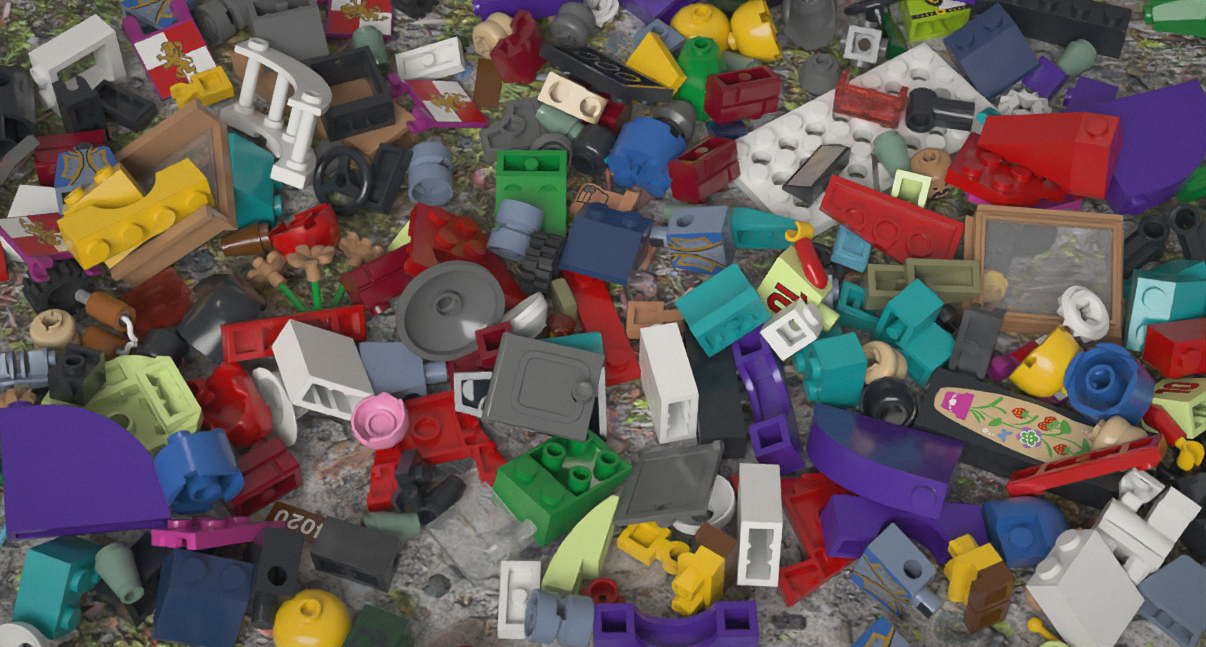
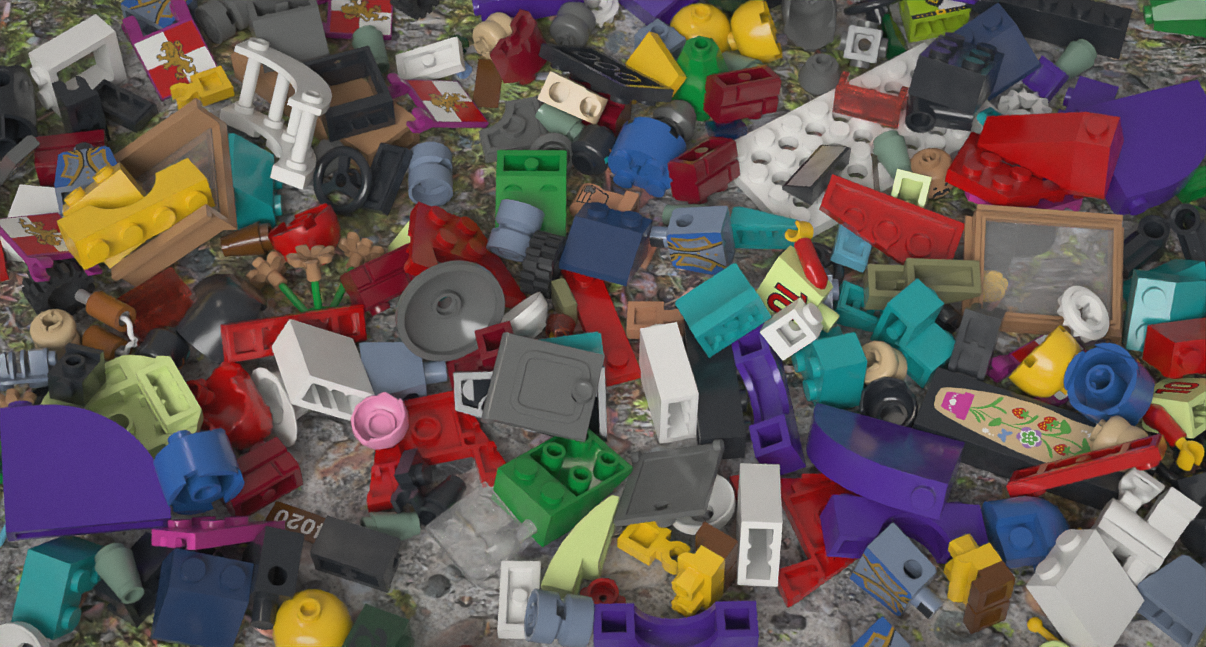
(956, 73): none -> black brick

